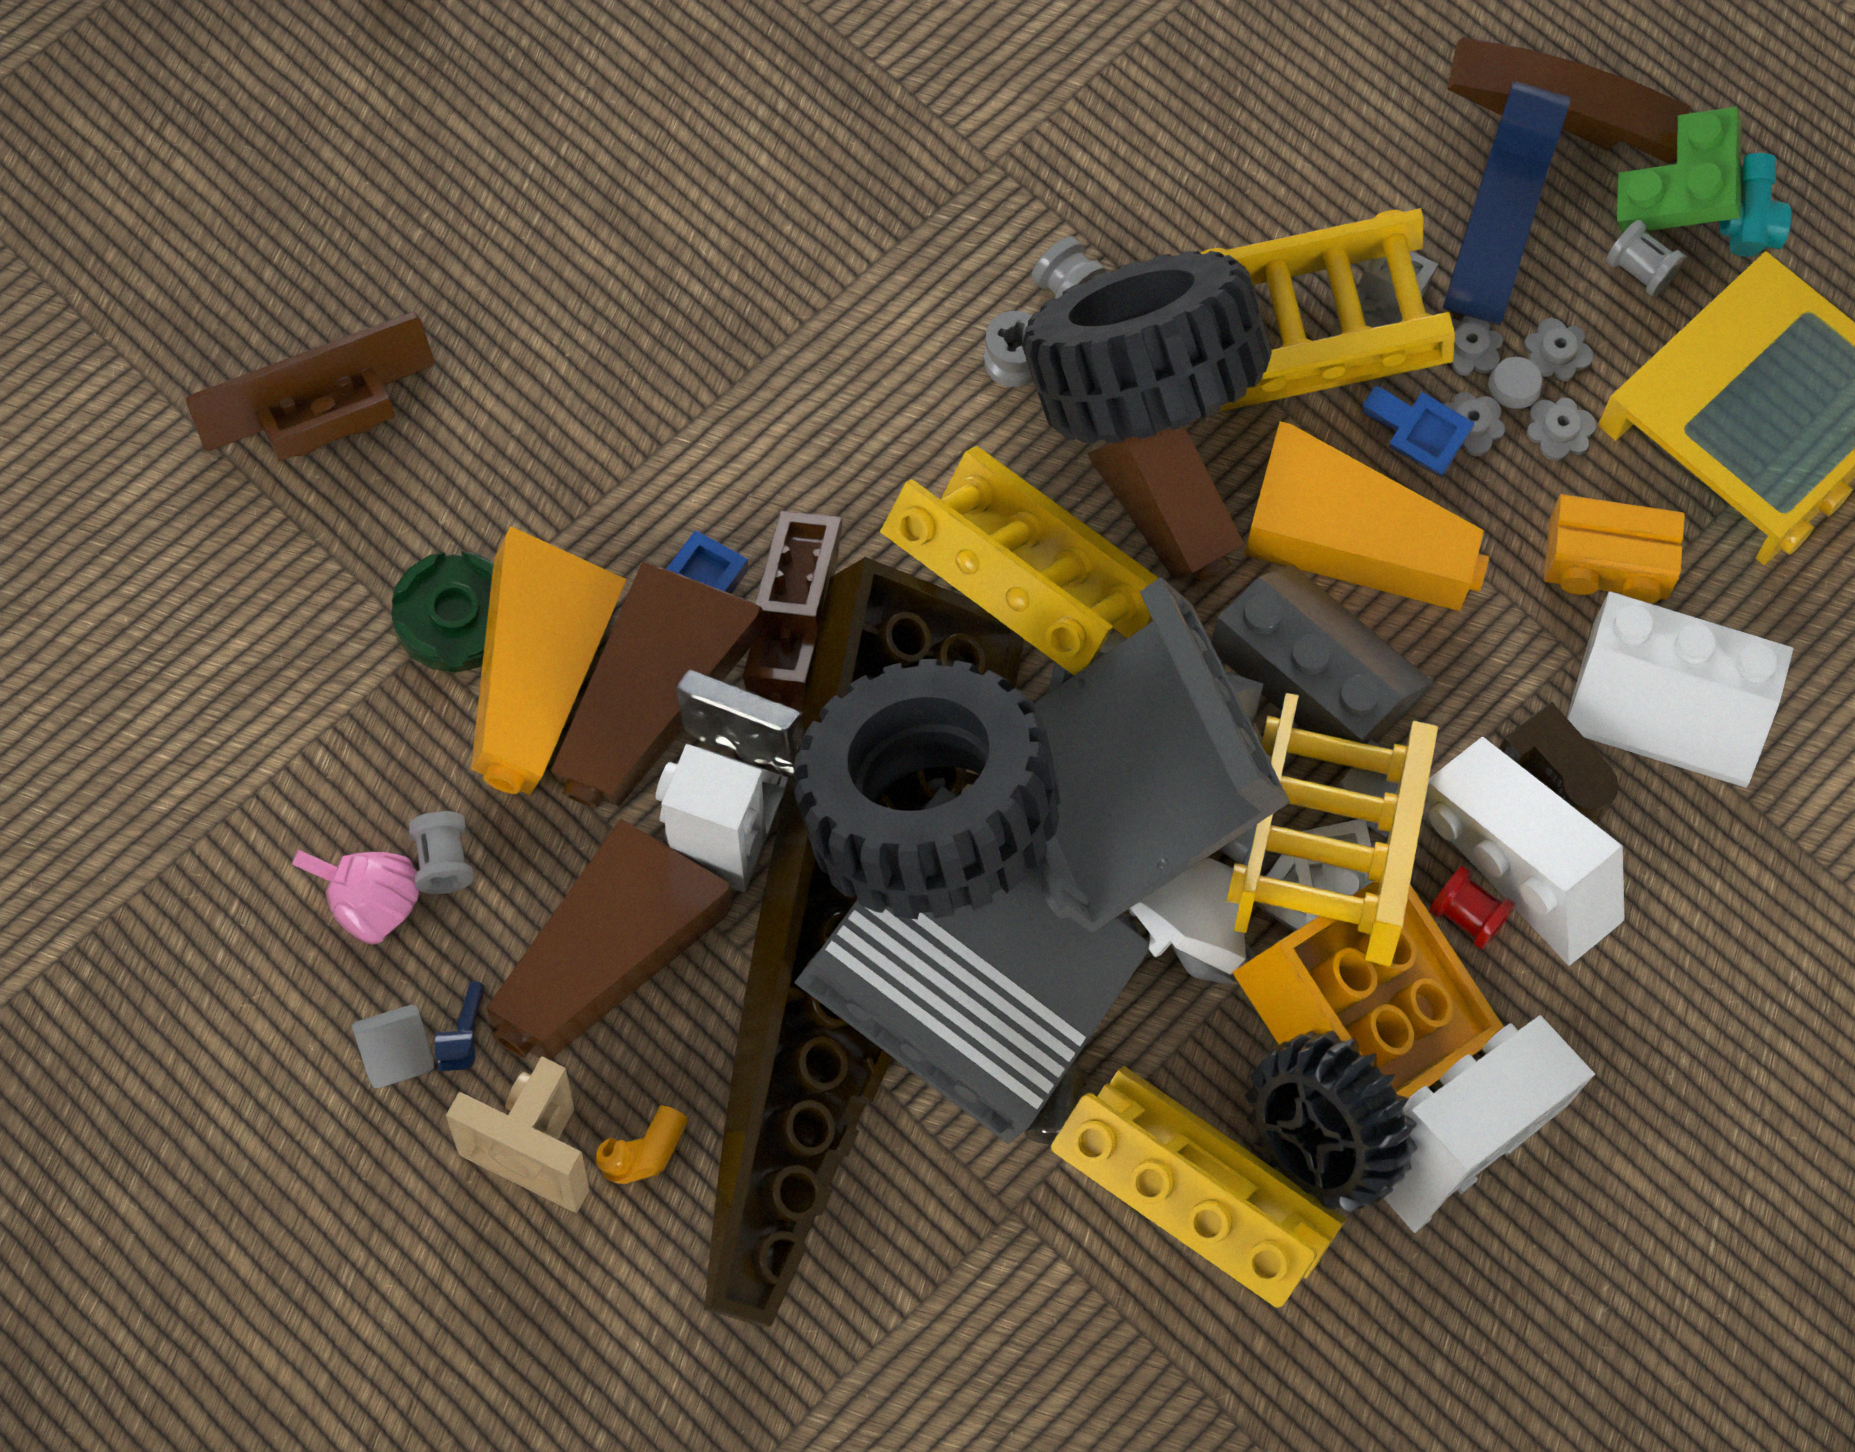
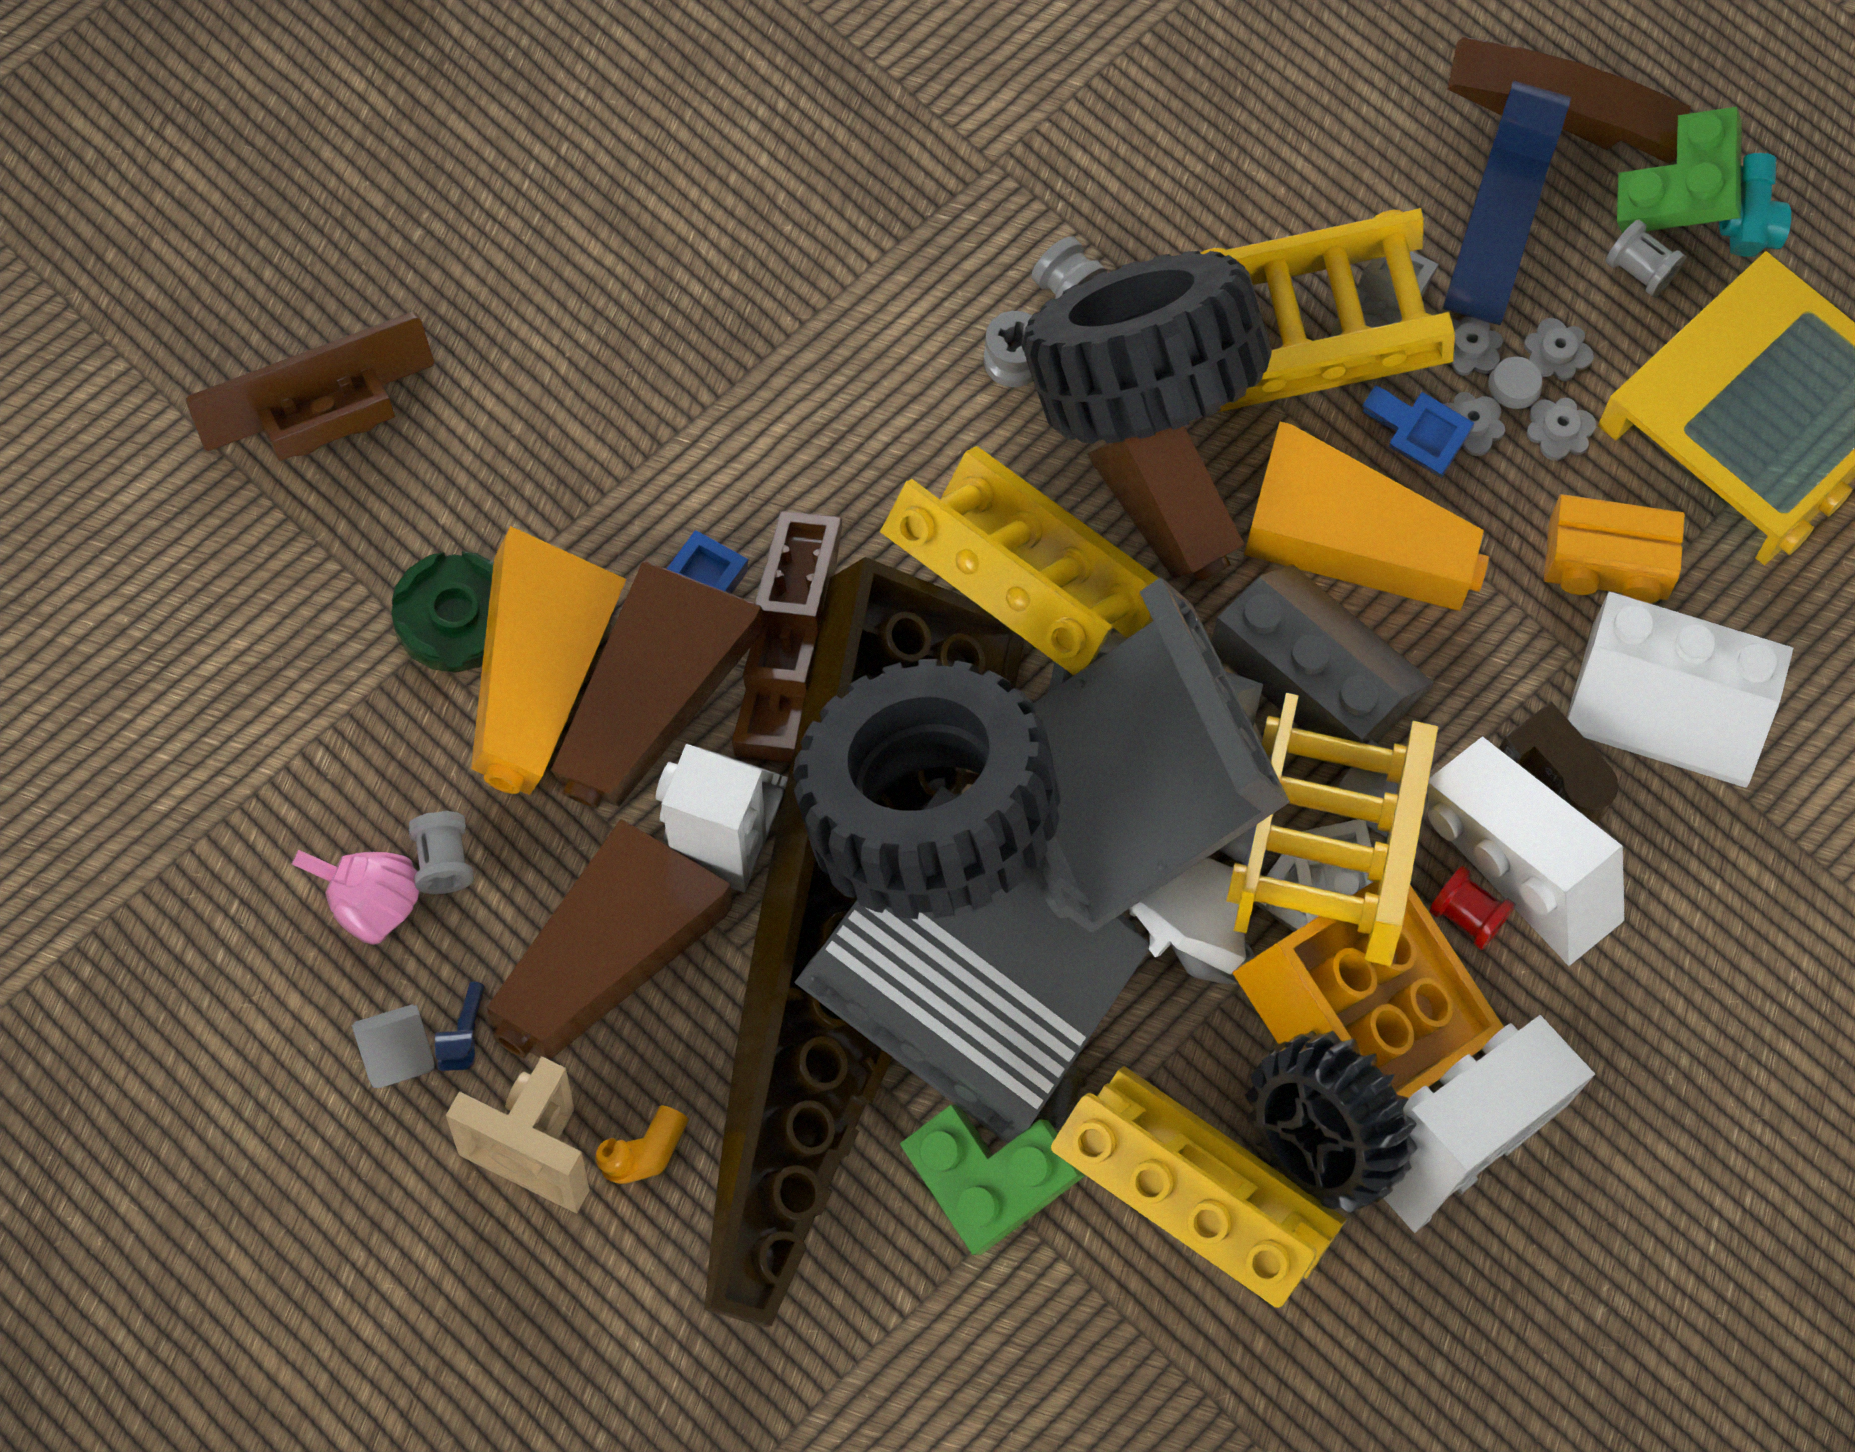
(740, 721): clear smoke plate -> none
(982, 1191): none -> bright green plate

